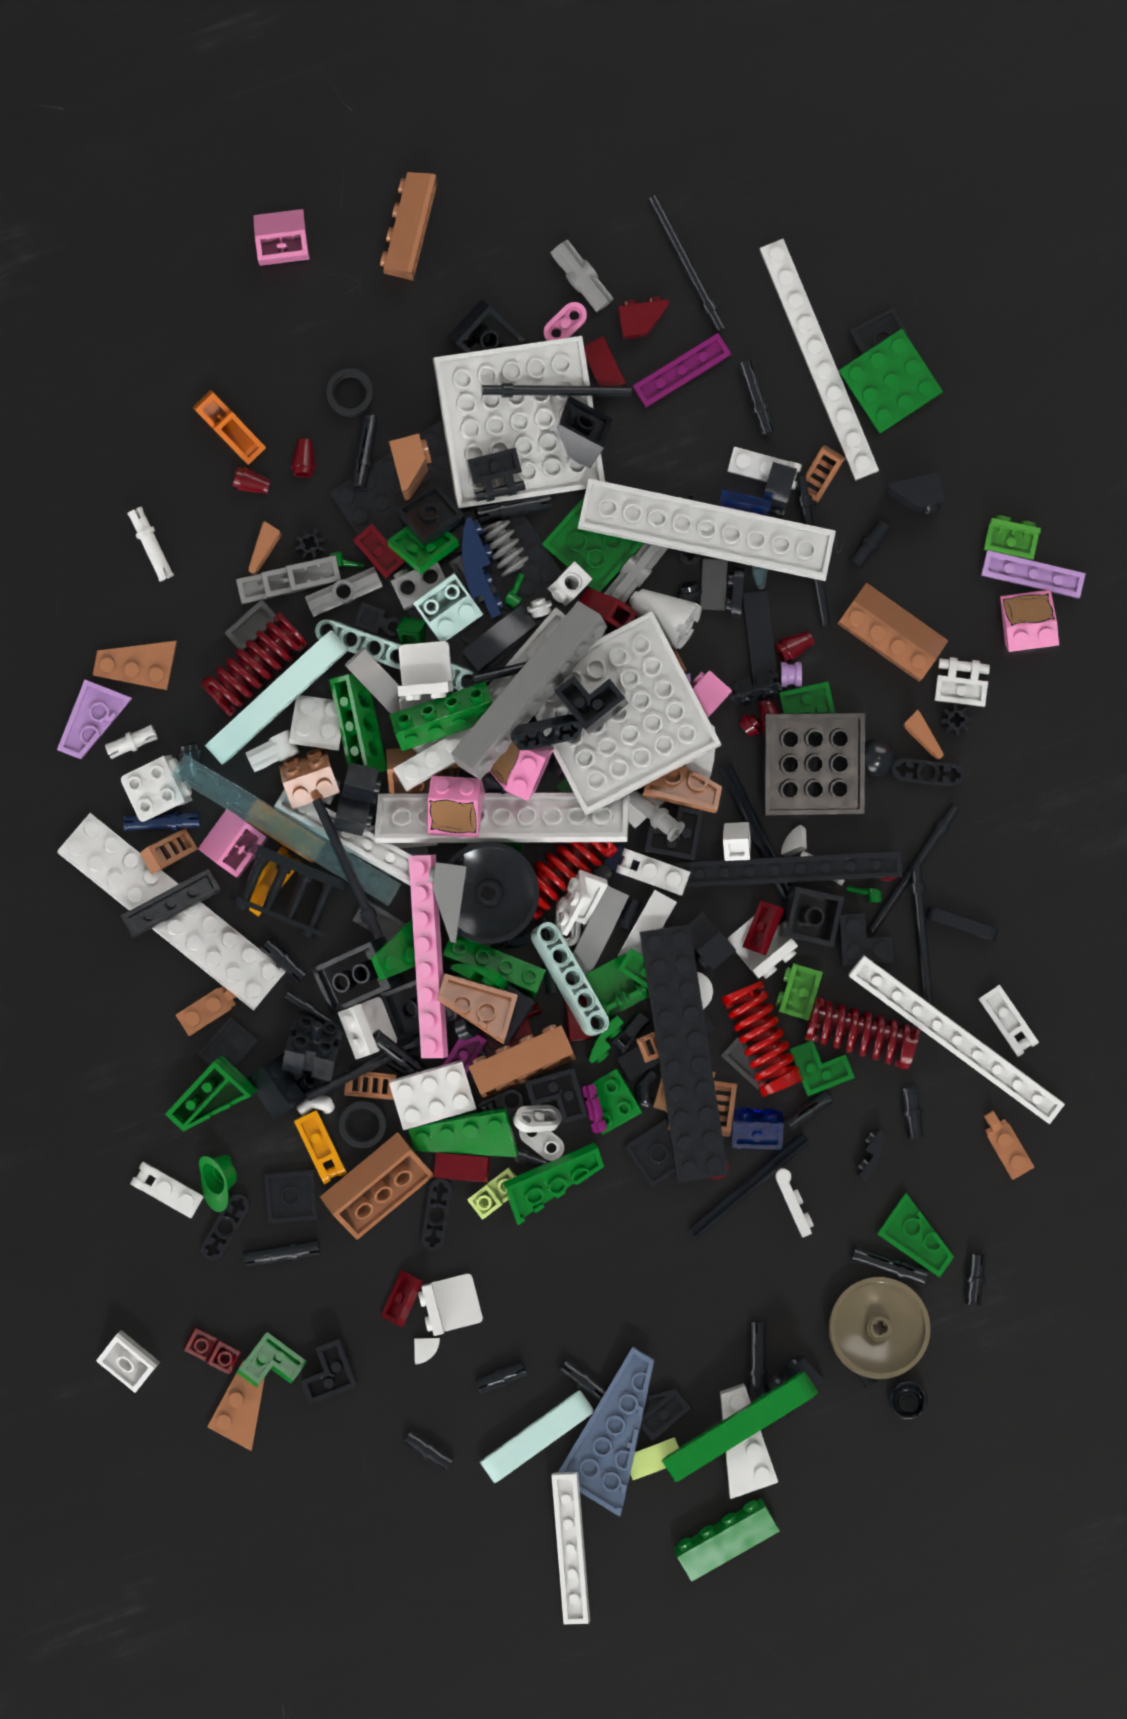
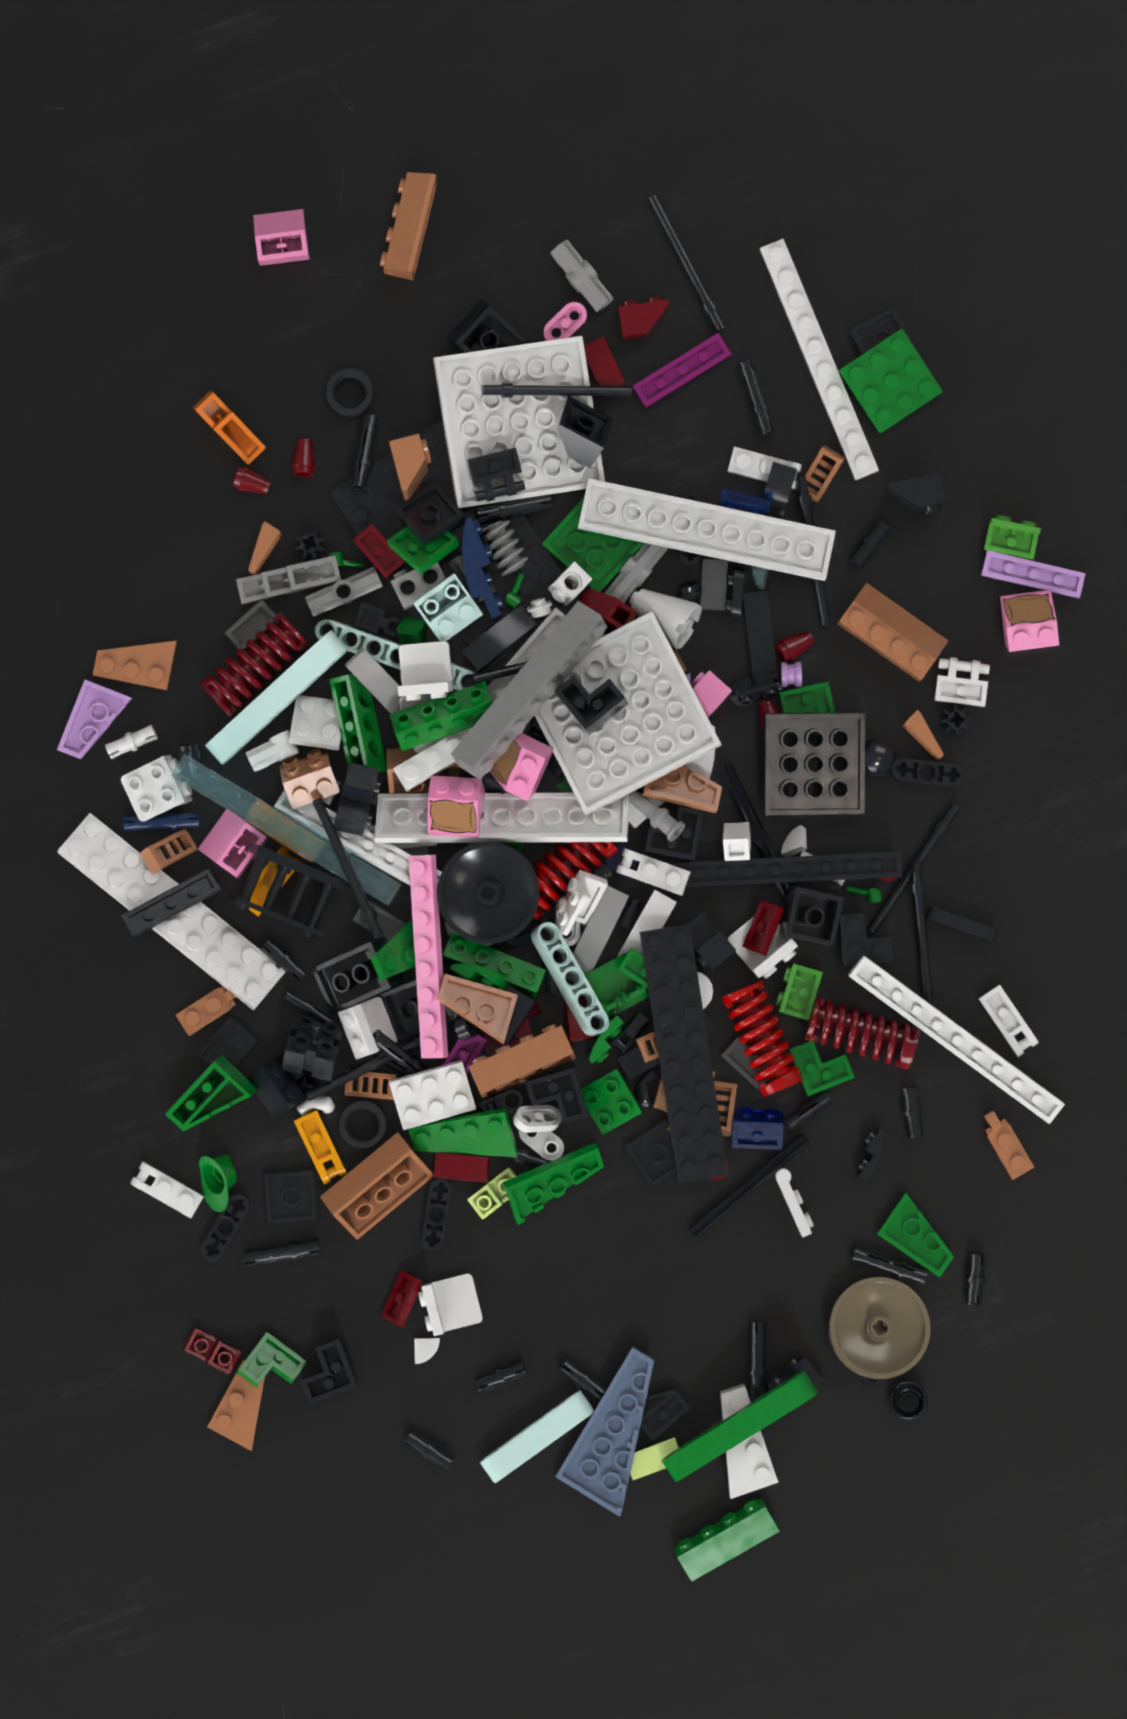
(128, 1361): white slope -> none
(150, 543): white pin -> none
(448, 890): light grey slope -> none
(523, 734): black beam -> none
(570, 1548): white plate -> none
(593, 1108): magenta axle -> none
(750, 724): dark red plate -> none

